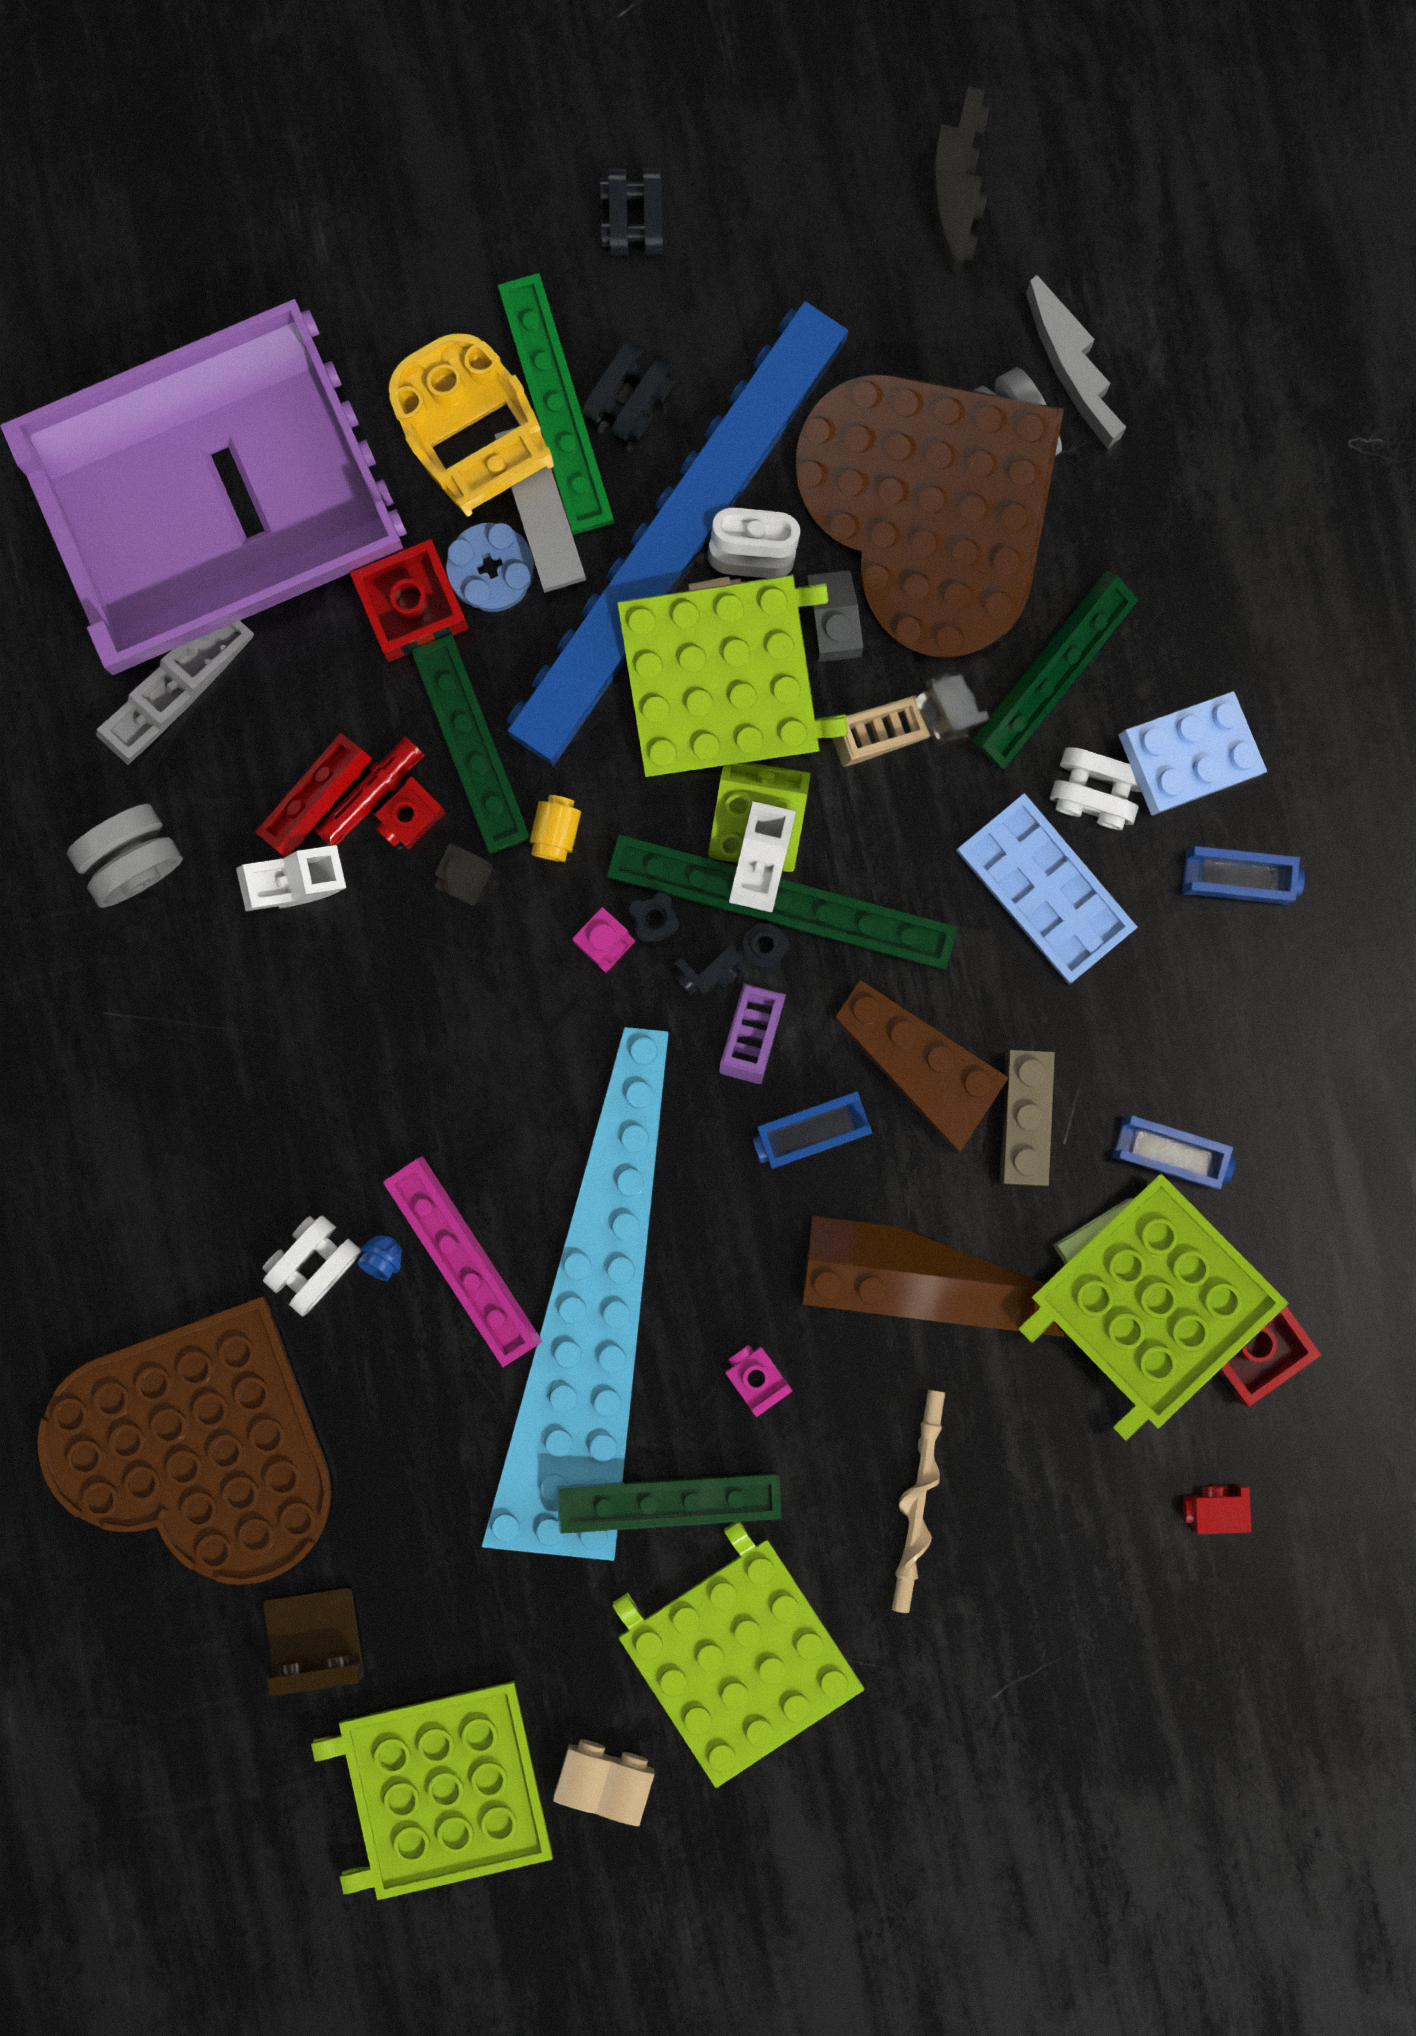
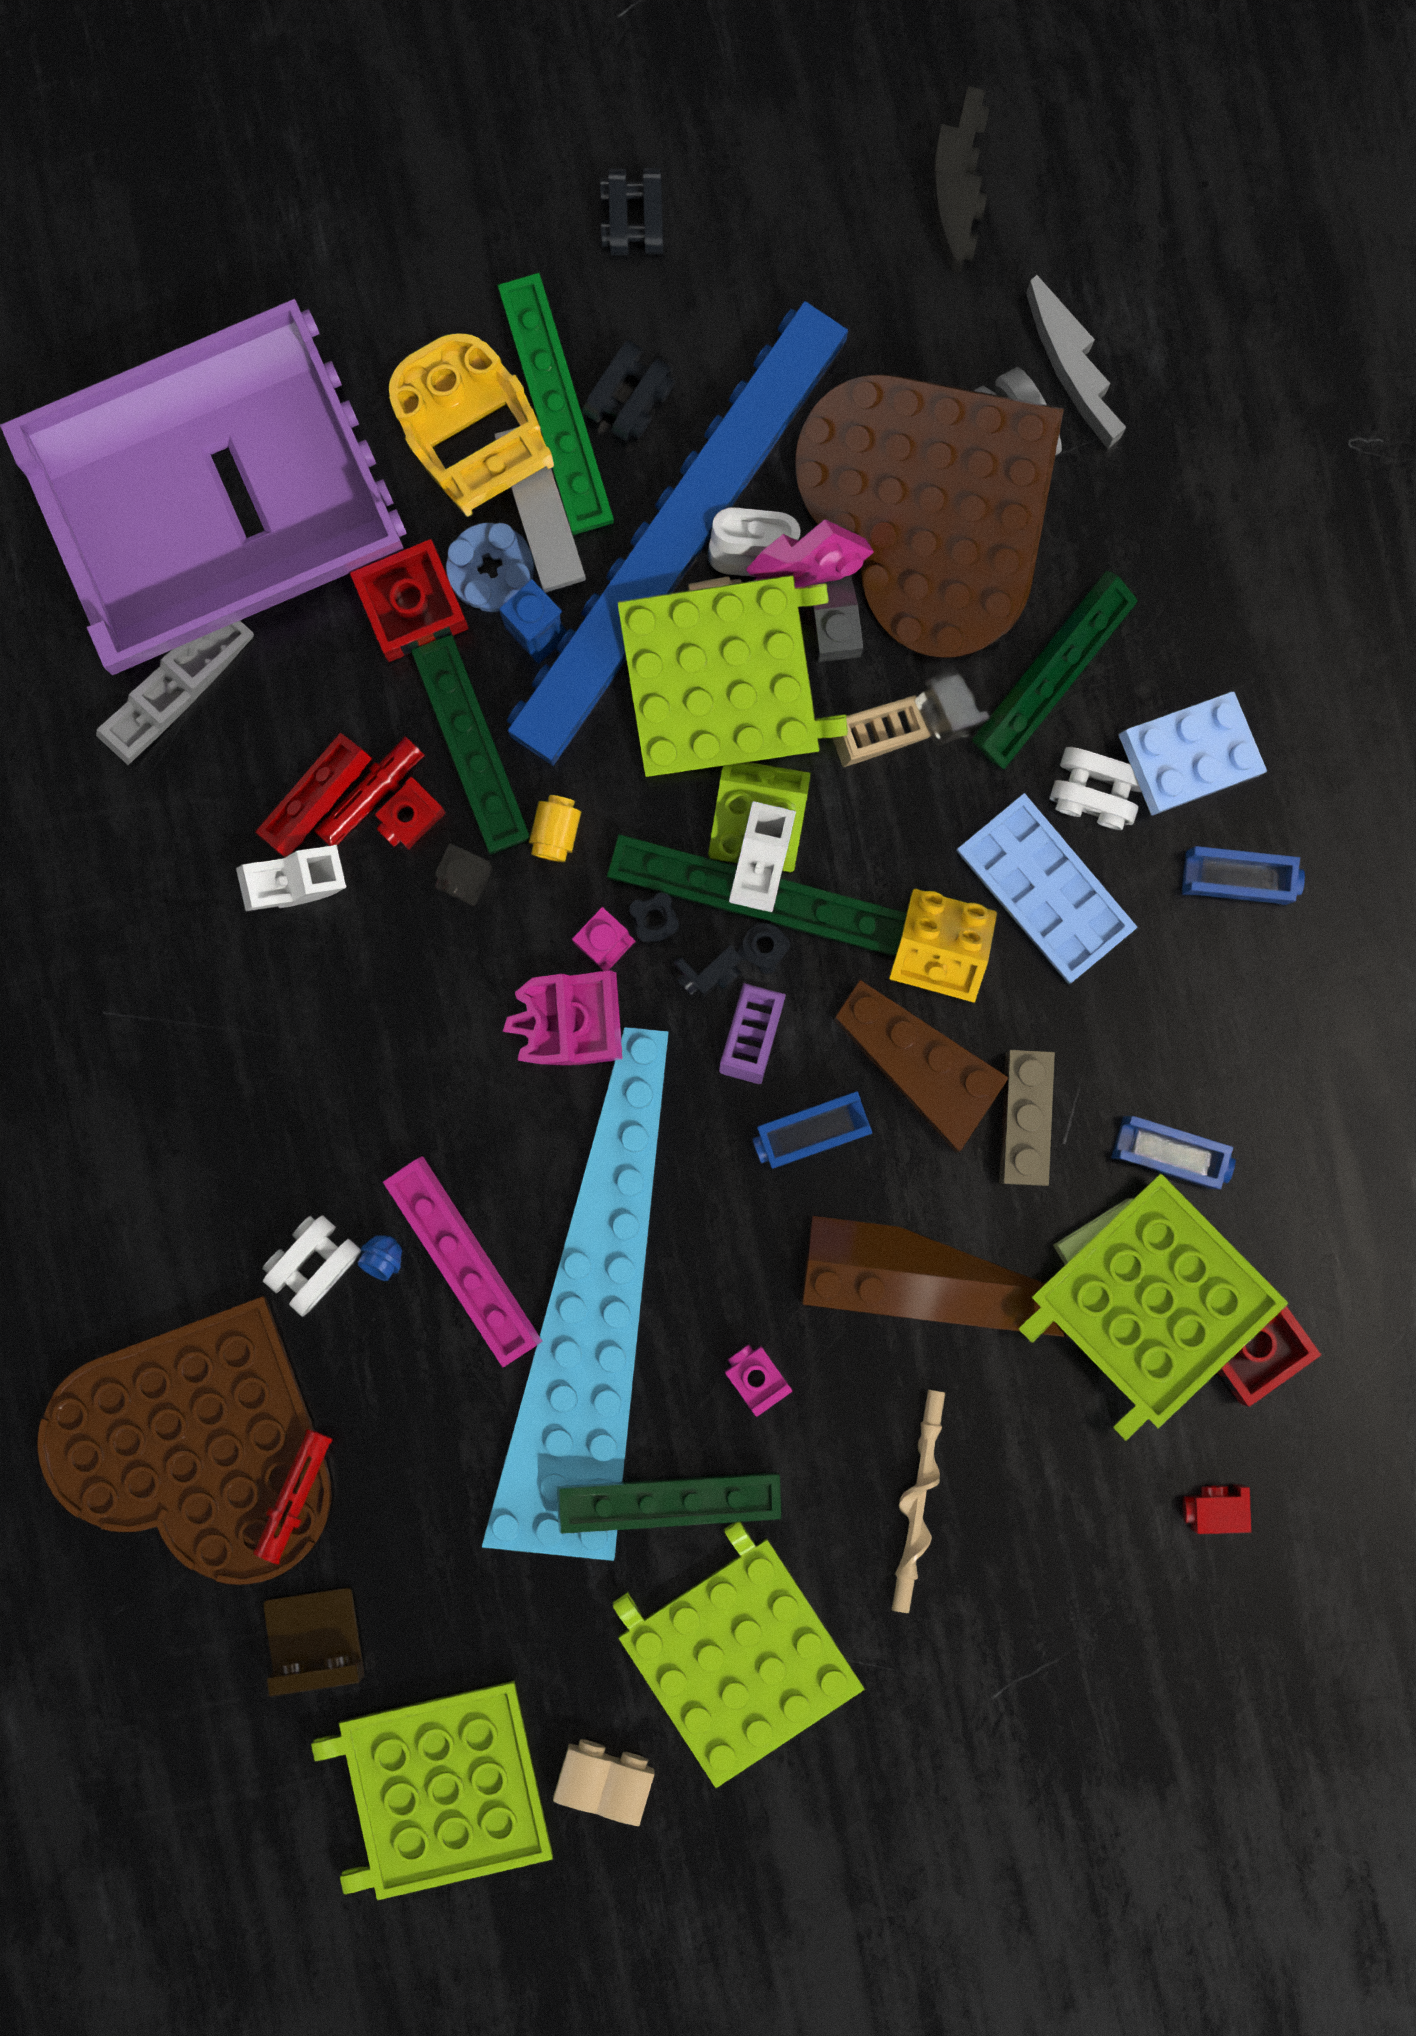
(124, 855): light grey wheel -> none
(271, 1546): none -> red pin
(533, 621): none -> blue window
(569, 1019): none -> dark pink plate
(819, 557): none -> dark pink plate
(944, 945): none -> yellow bracket

